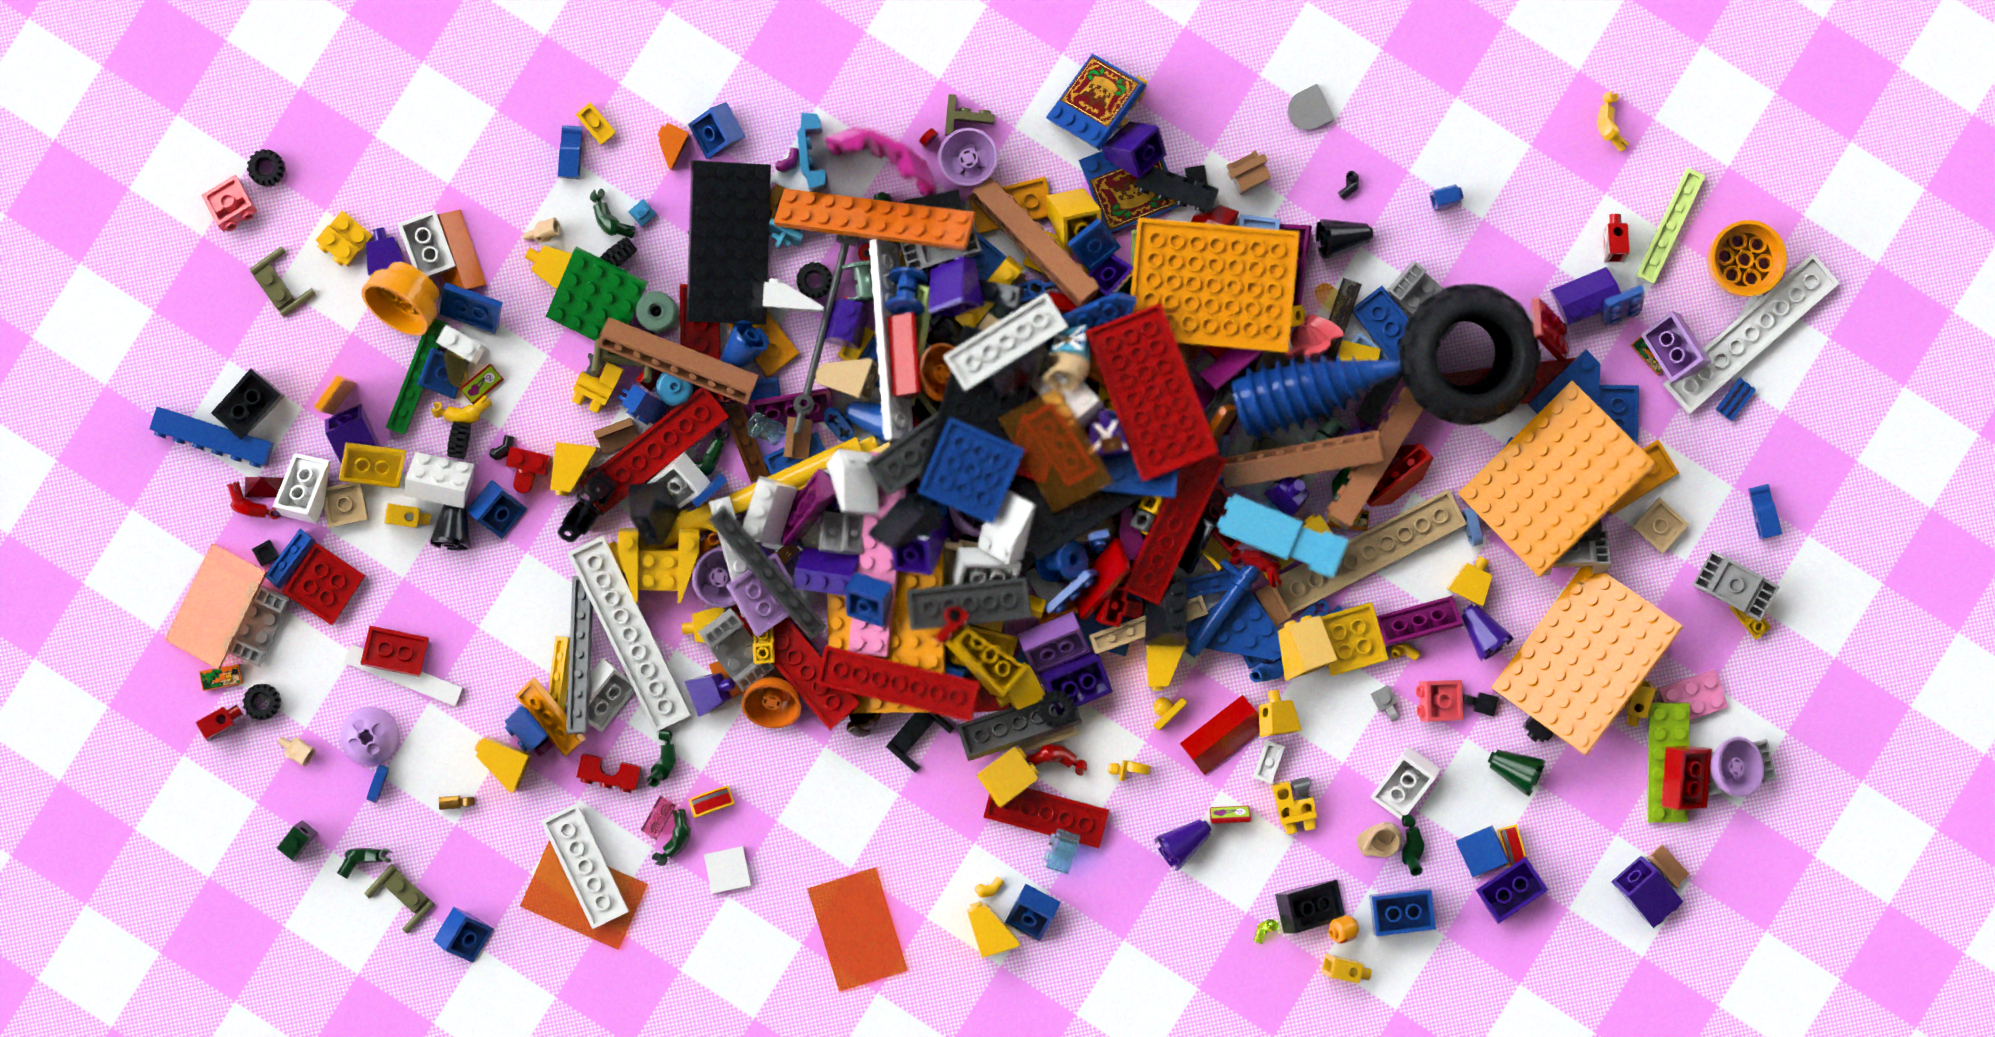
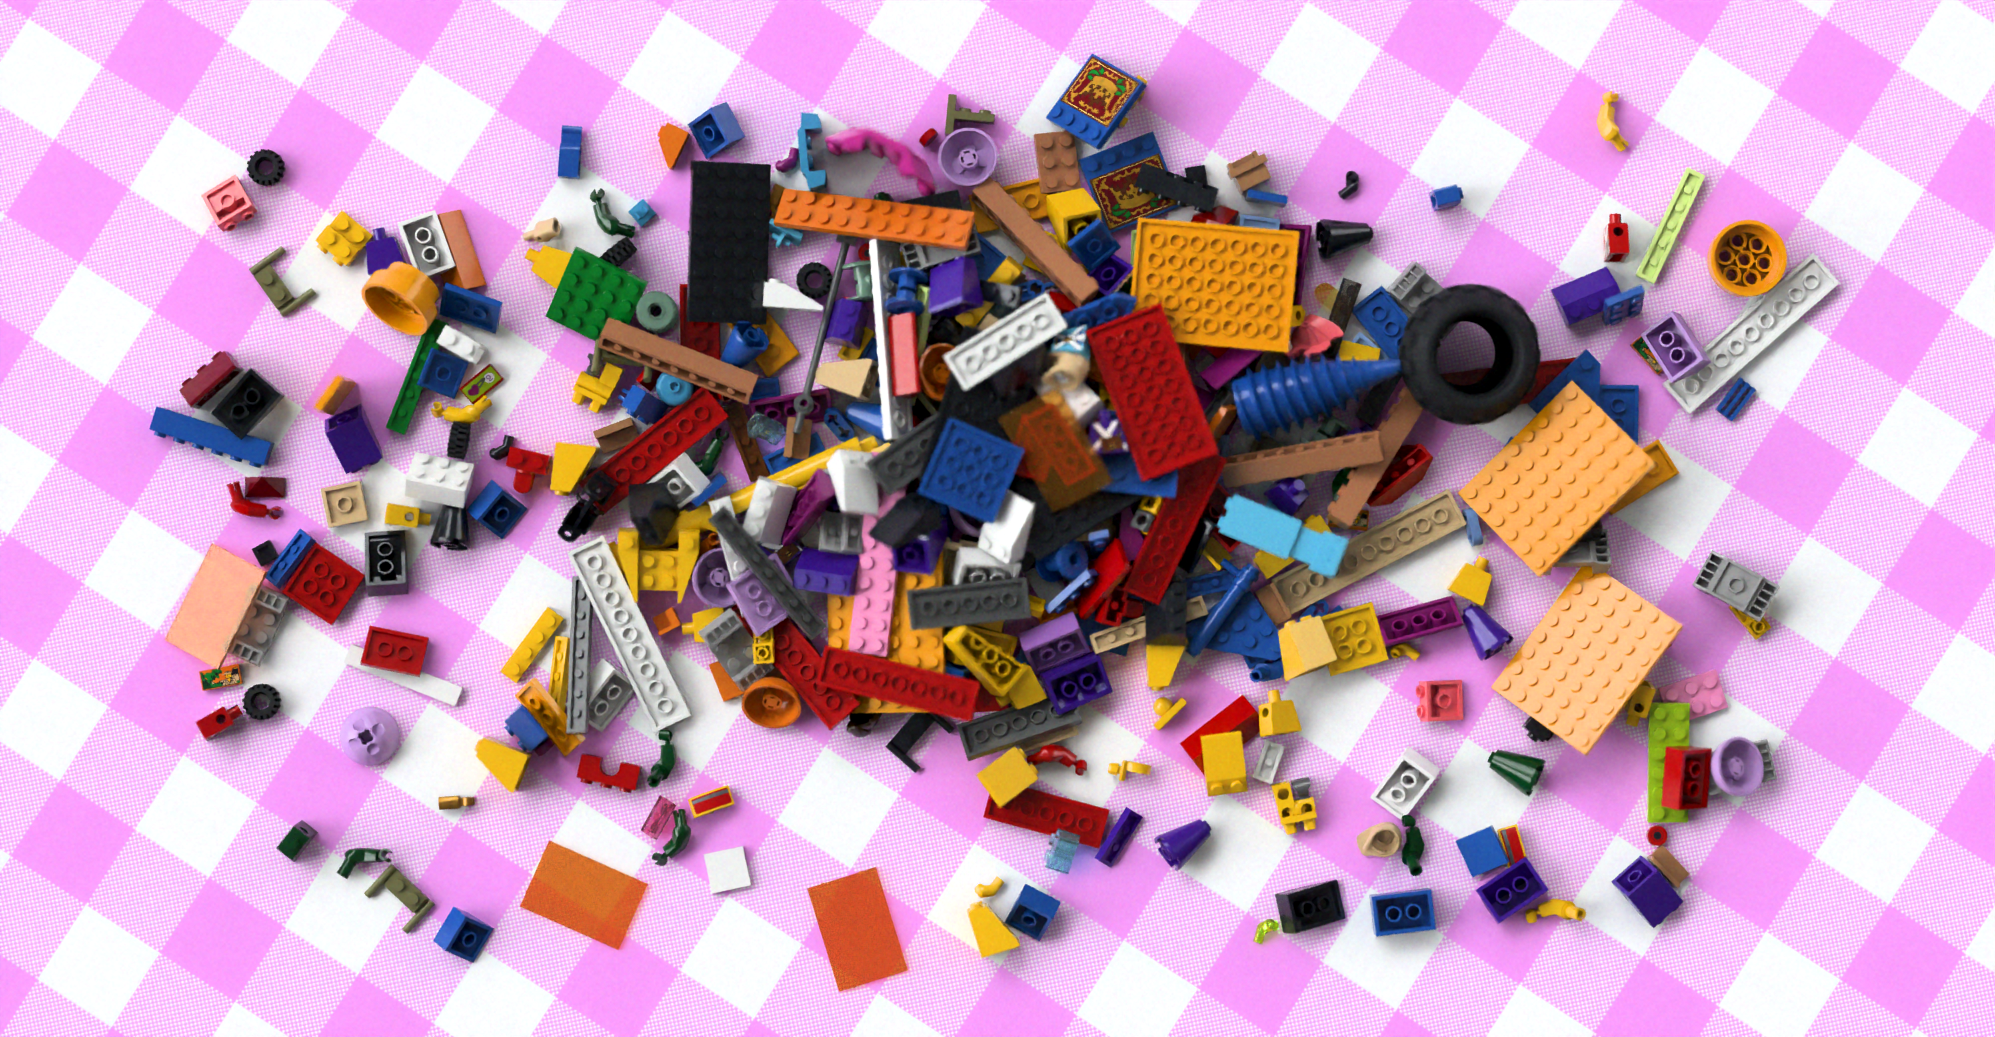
(210, 379): none -> dark red slope
(297, 750): tan piece -> none
(303, 488): white slope -> none
(372, 465): yellow tile -> none
(377, 783): blue beam -> none
(386, 563): none -> black slope
(456, 369): clear yellow tile -> none
(532, 645): none -> yellow plate
(584, 866): white plate -> none
(595, 123): yellow plate -> none
(667, 621): none -> orange panel
(709, 692): dark purple torso -> none
(868, 599): blue slope -> none
(944, 633): red plate -> none
(1056, 162): none -> nougat plate
(1067, 714): black tyre -> none
(1118, 837): none -> dark purple plate
(1135, 148): dark purple slope -> none
(1224, 763): none -> yellow slope
(1230, 814): slope -> none
(1262, 560): red arm -> none
(1266, 198): none -> blue tile
(1309, 109): light grey tile -> none
(1339, 968): yellow torso -> none
(1343, 929): light orange head -> none
(1385, 700): light grey plate -> none
(1483, 703): black plate -> none
(1549, 329): red plate -> none
(1561, 908): none -> yellow arm
(1656, 835): none -> red tile
(1660, 525): tan plate -> none
(1764, 512): blue piece -> none

